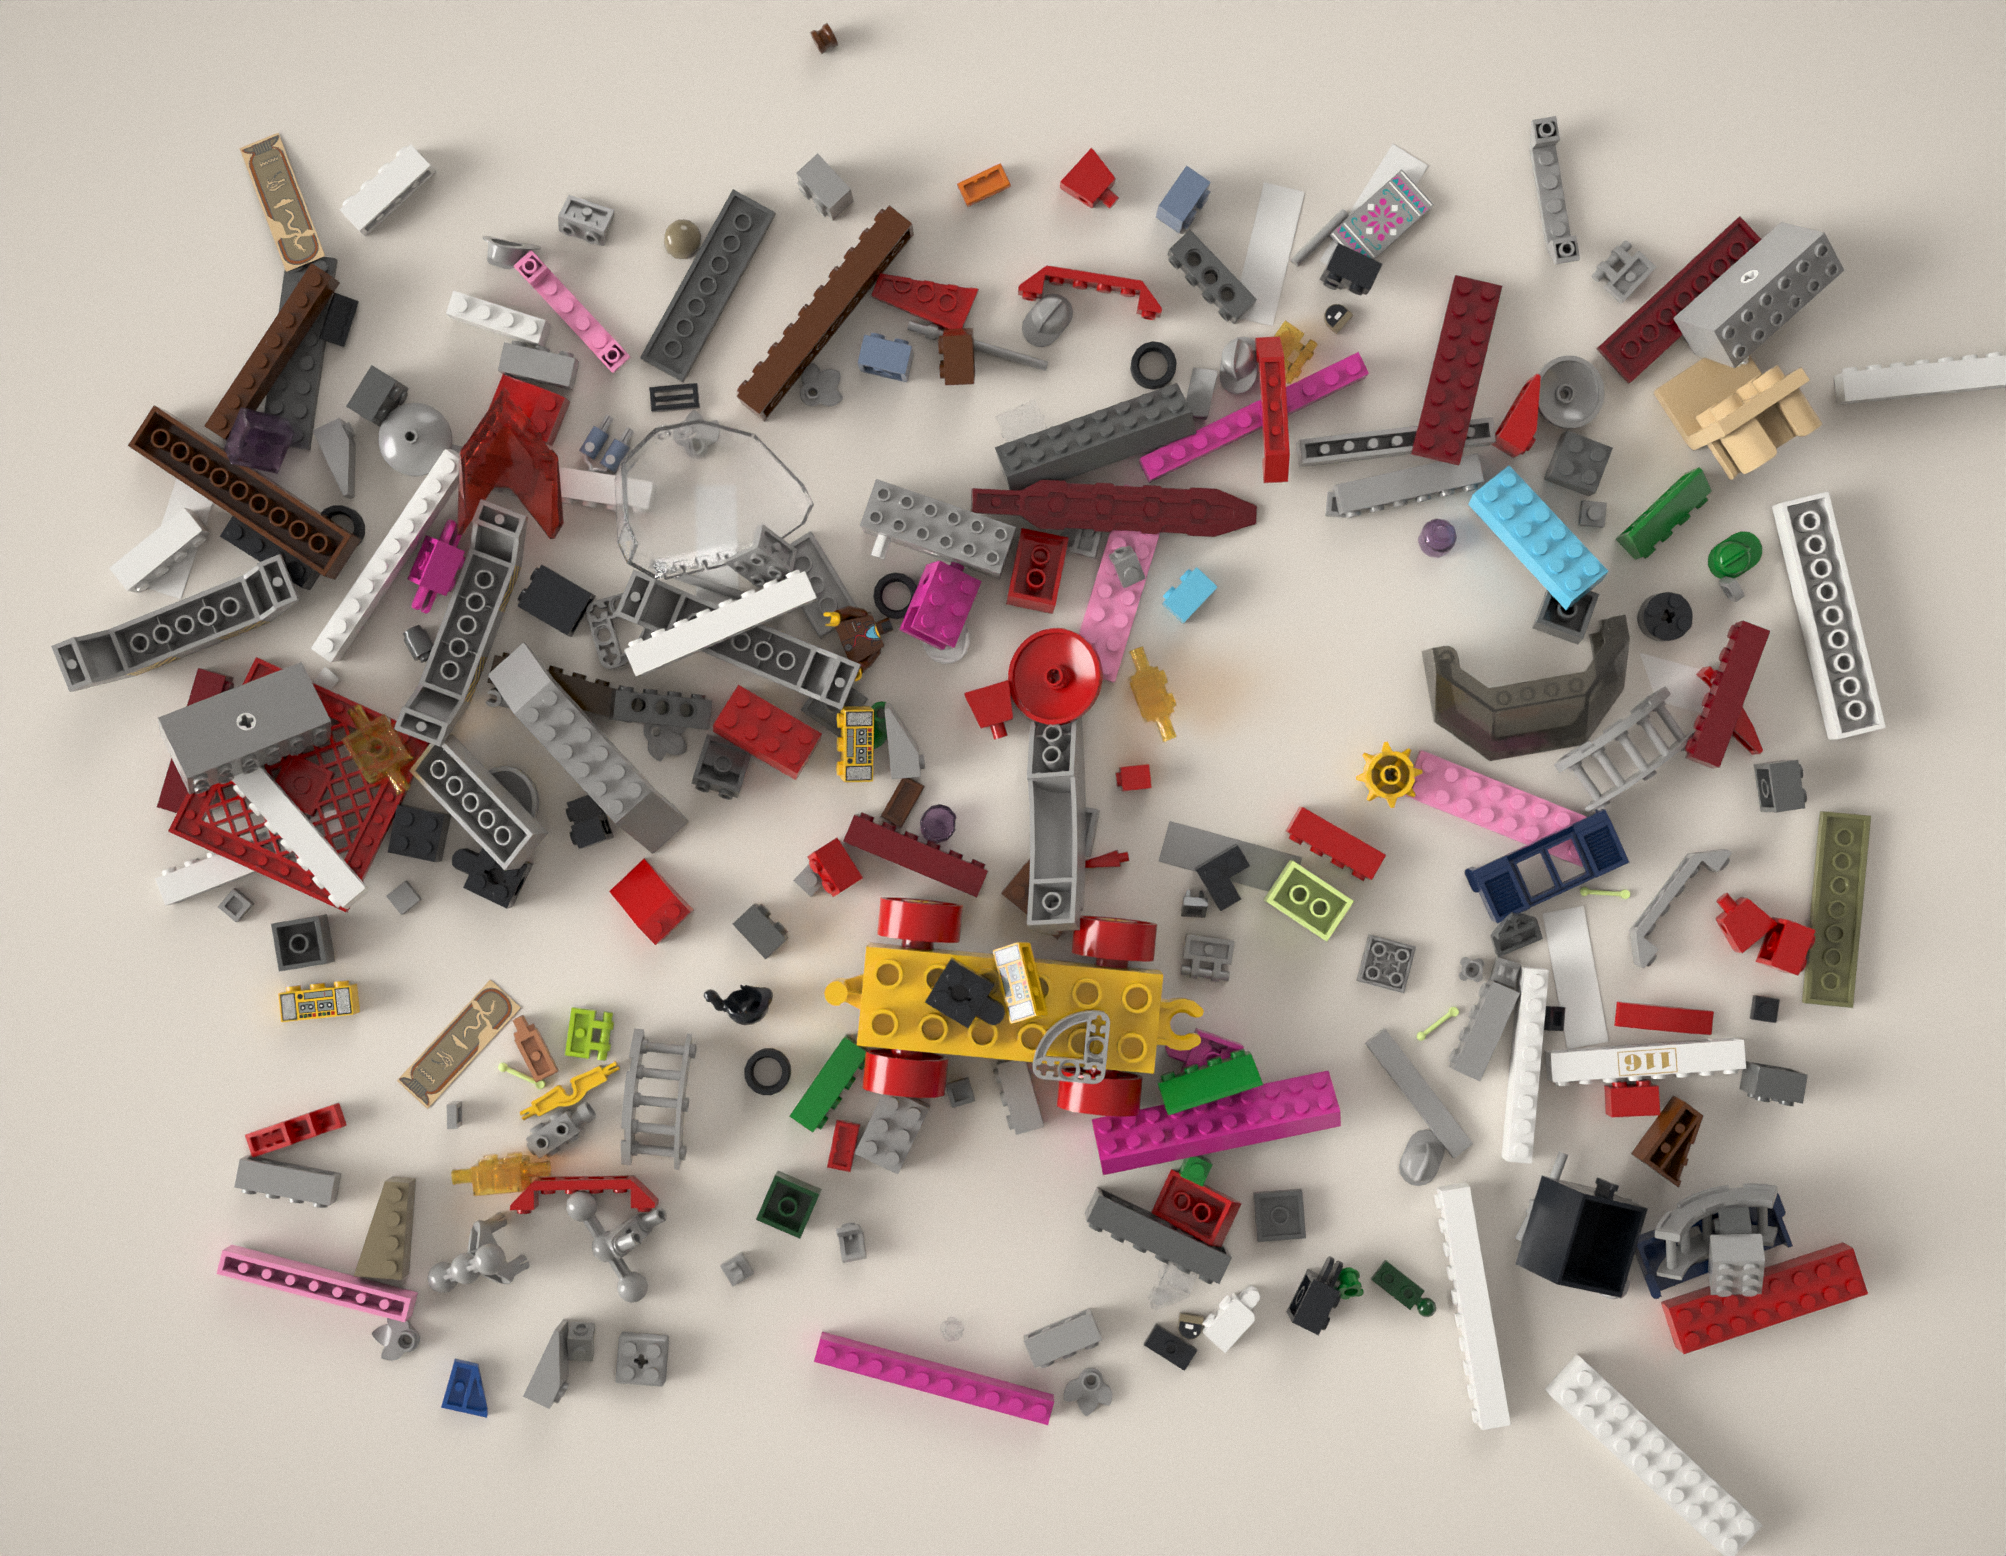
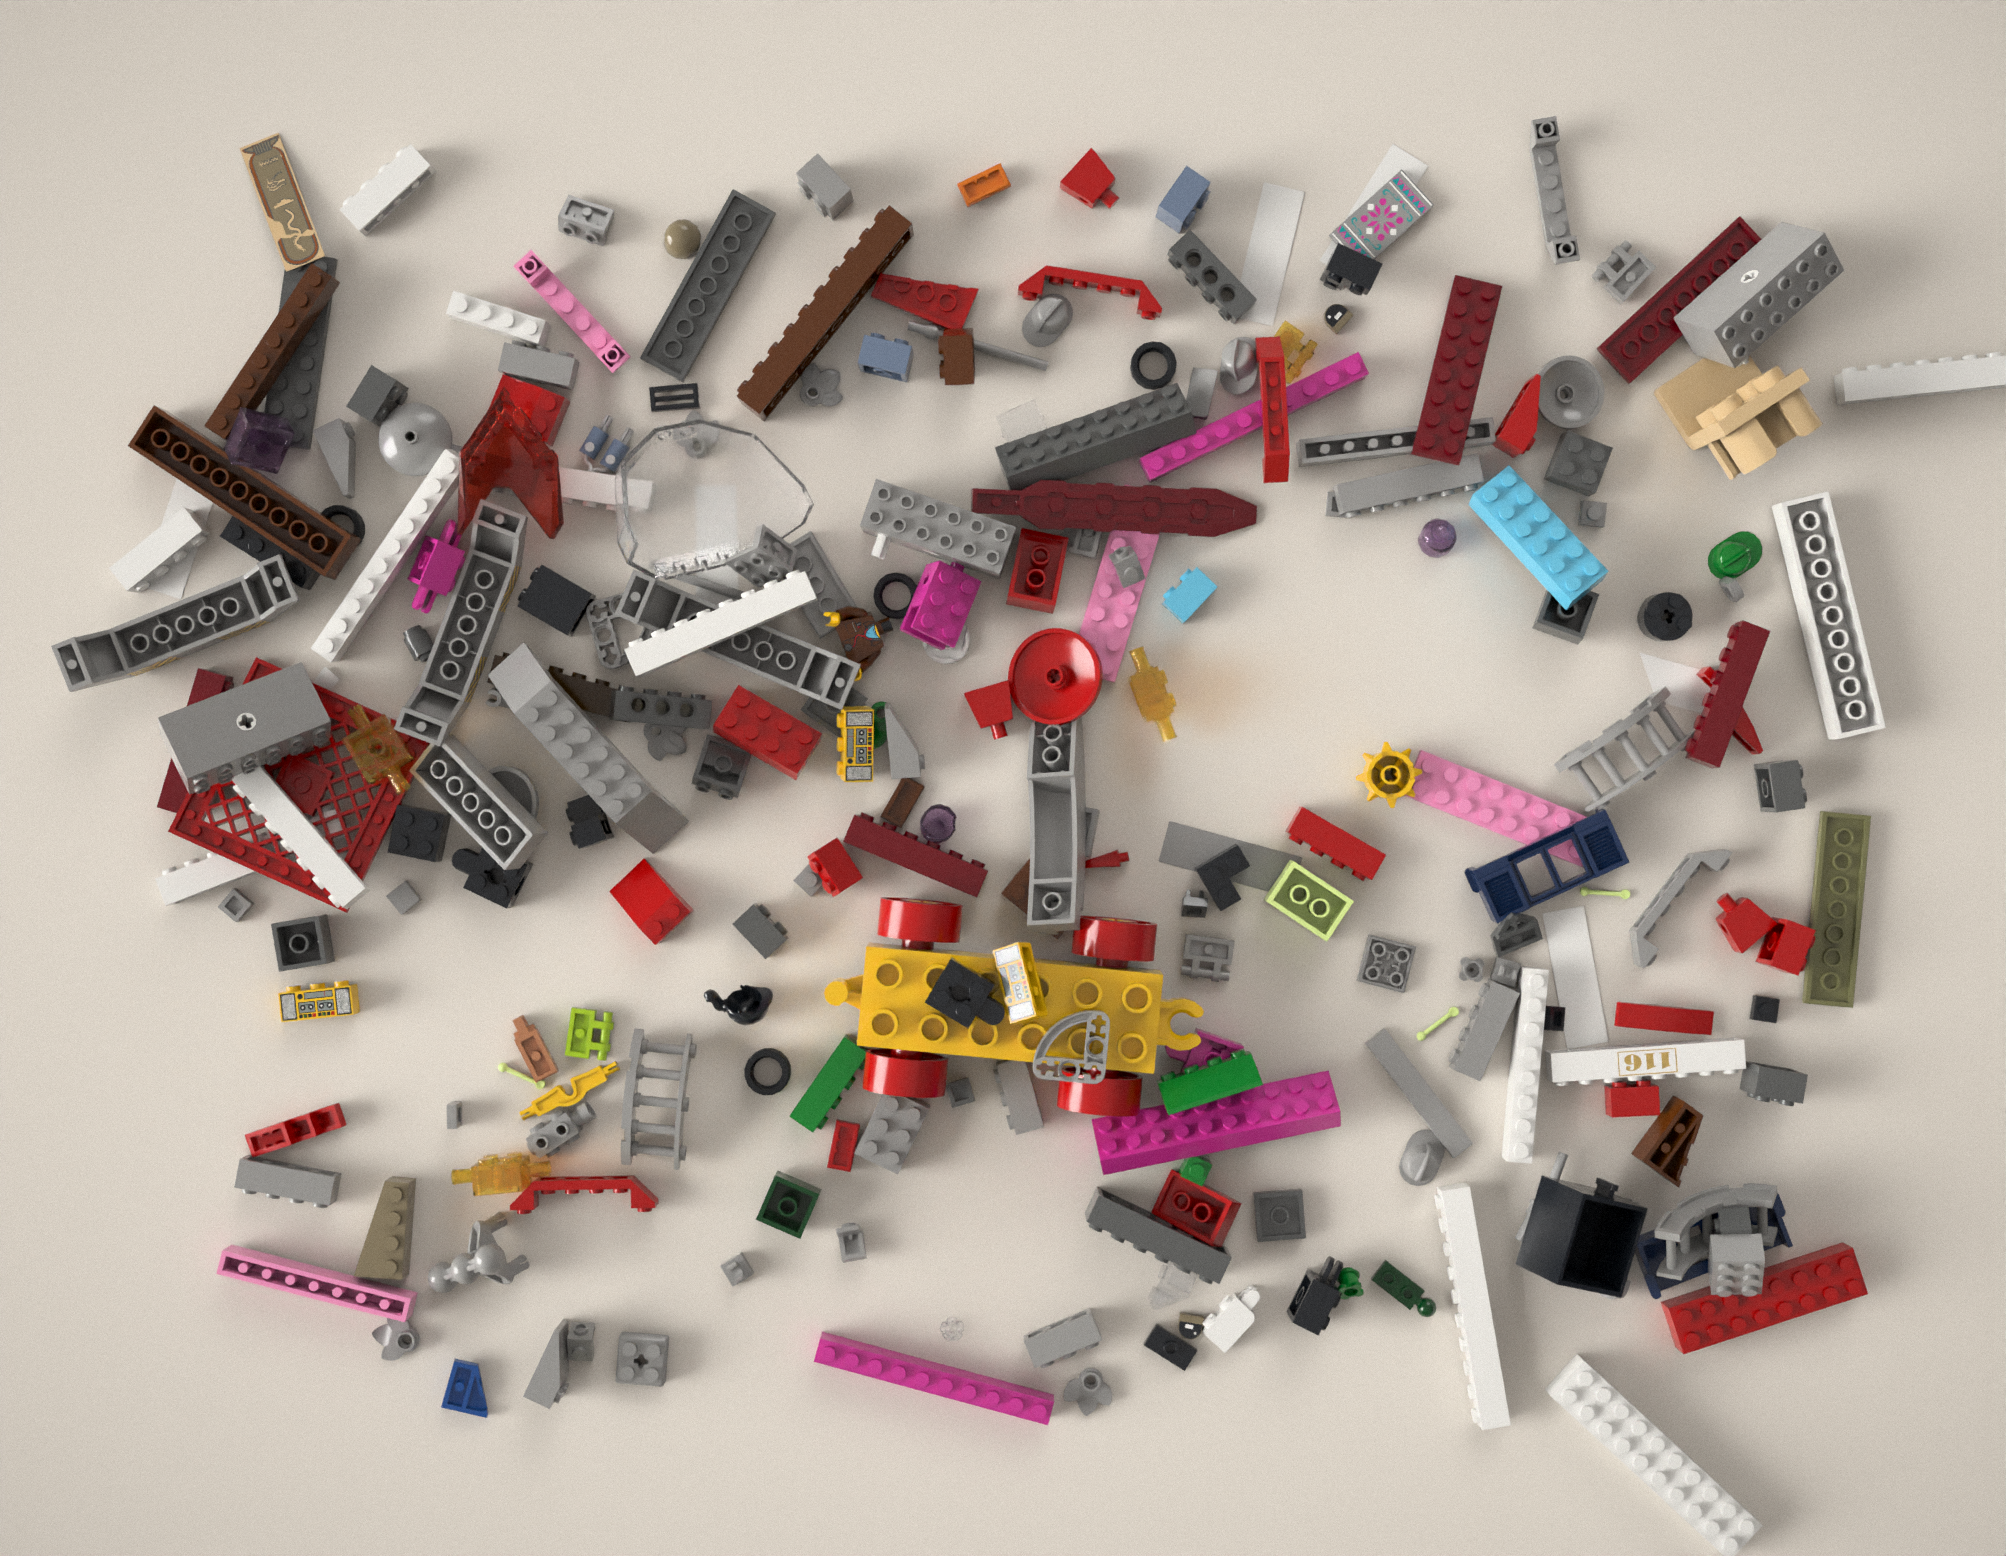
(338, 319): black plate -> none
(458, 1044): sticker -> none
(506, 253): light grey piece -> none
(616, 1244): light grey connector -> none
(824, 38): reddish brown wheel -> none
(1133, 777): red brick -> none
(1319, 237): light grey bar -> none
(1533, 713): clear smoke windscreen -> none
(1665, 514): green slope -> none

